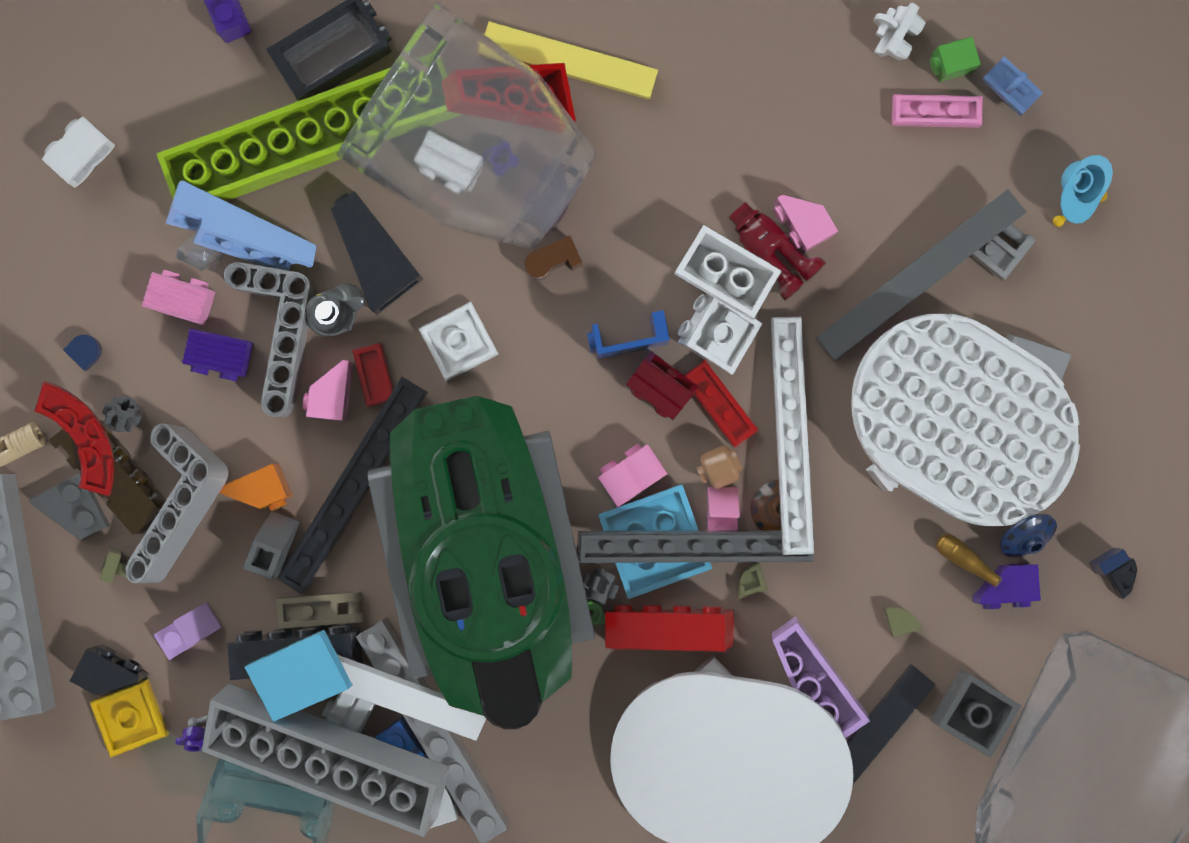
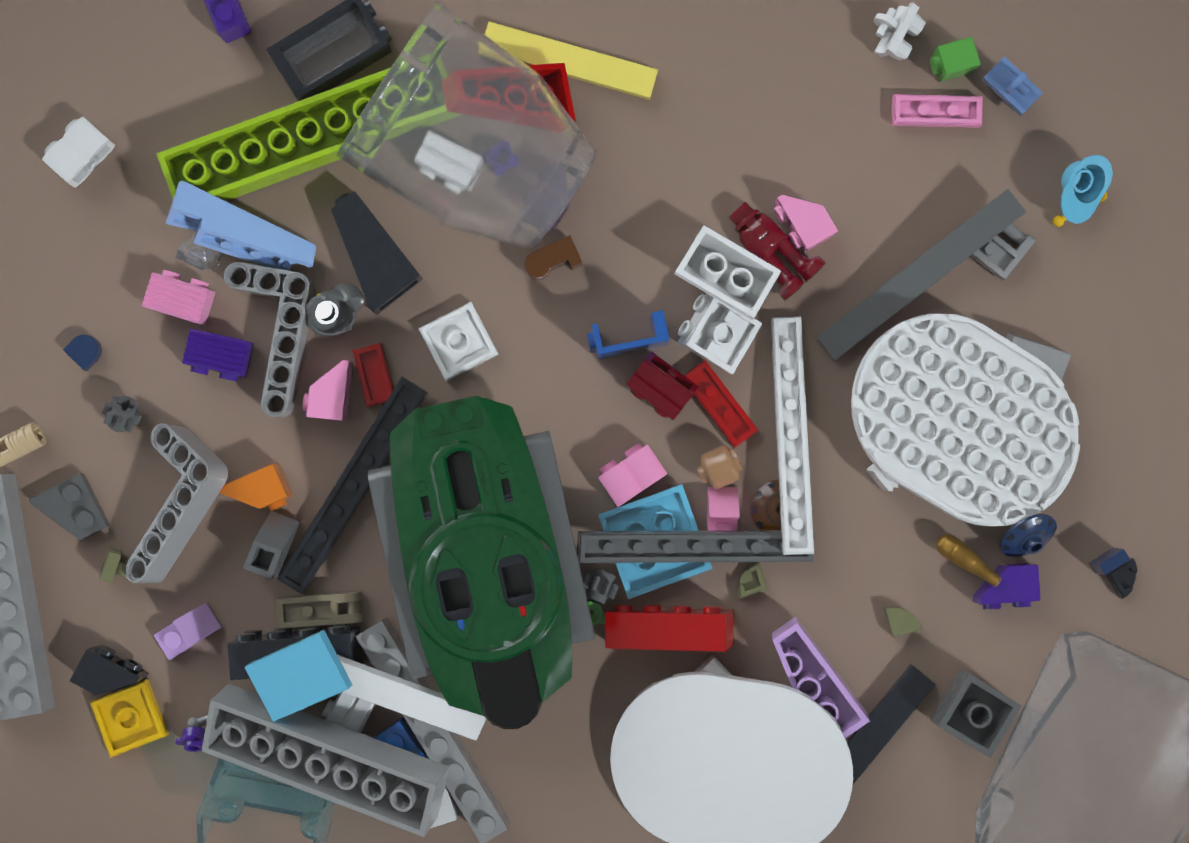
(86, 431): red tile -> none
(131, 495): dark brown wedge -> none

